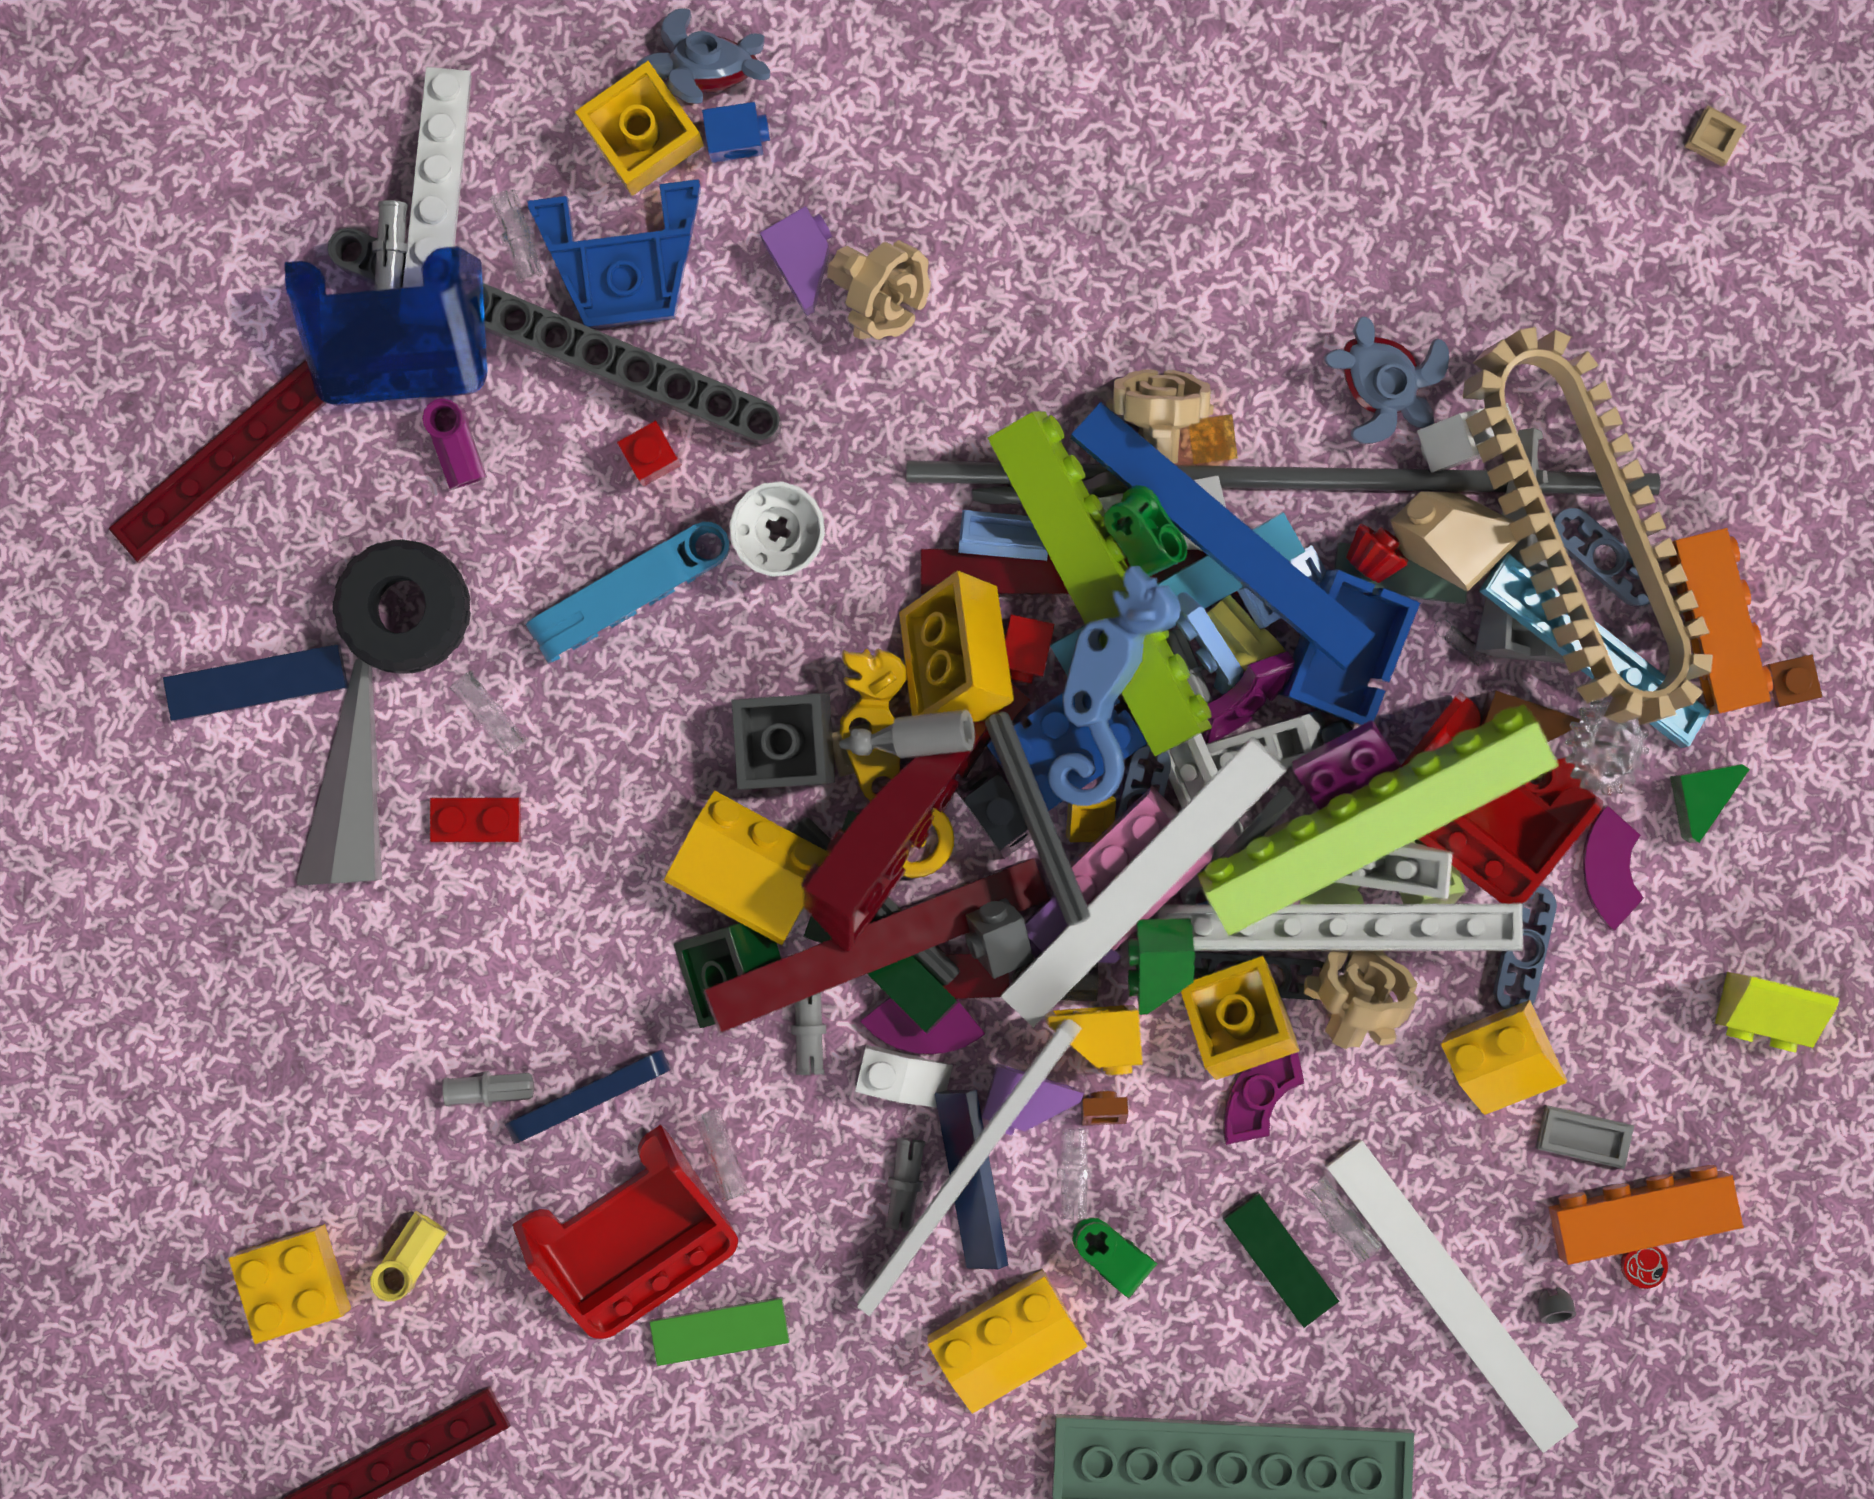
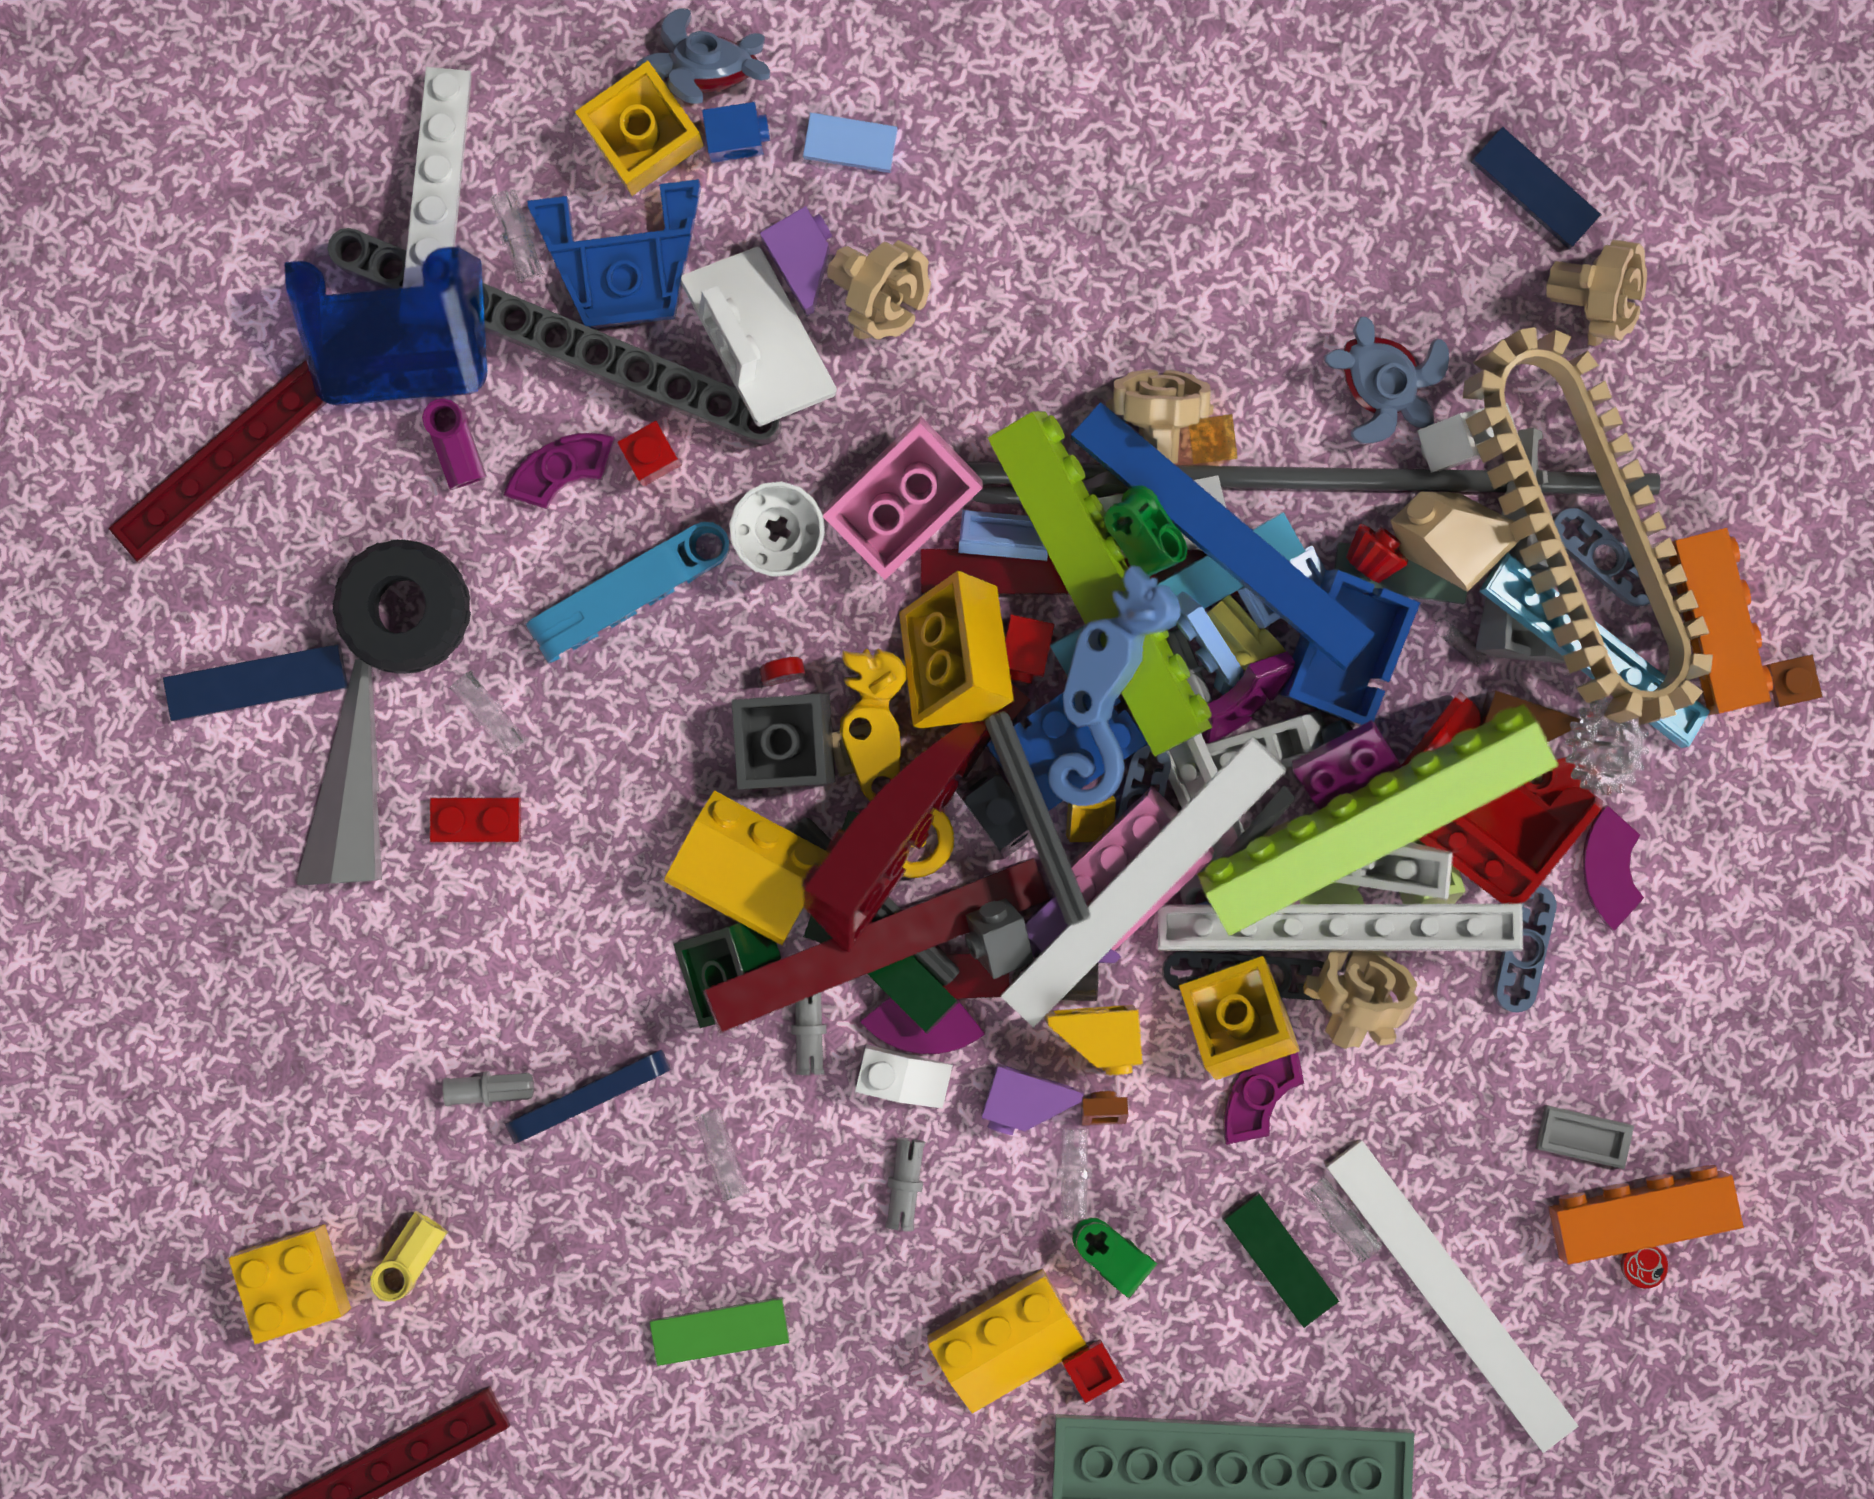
(390, 244): light grey pin -> none
(559, 464): none -> magenta tile
(630, 1244): red windscreen -> none
(758, 336): none -> white bracket
(782, 671): none -> red tile
(850, 142): none -> light blue tile
(902, 498): none -> bright pink brick
(917, 735): light grey wheel -> none
(969, 1166): white tile -> none
(977, 1203): dark blue tile -> none
(1093, 1371): none -> red plate
(1162, 961): green slope -> none
(1503, 1058): yellow slope -> none
(1536, 188): none -> dark blue tile
(1556, 1307): dark grey hinge -> none
(1604, 289): none -> tan piece
(1702, 796): green slope -> none
(1715, 136): tan tile -> none
(1773, 1010): neon yellow slope -> none

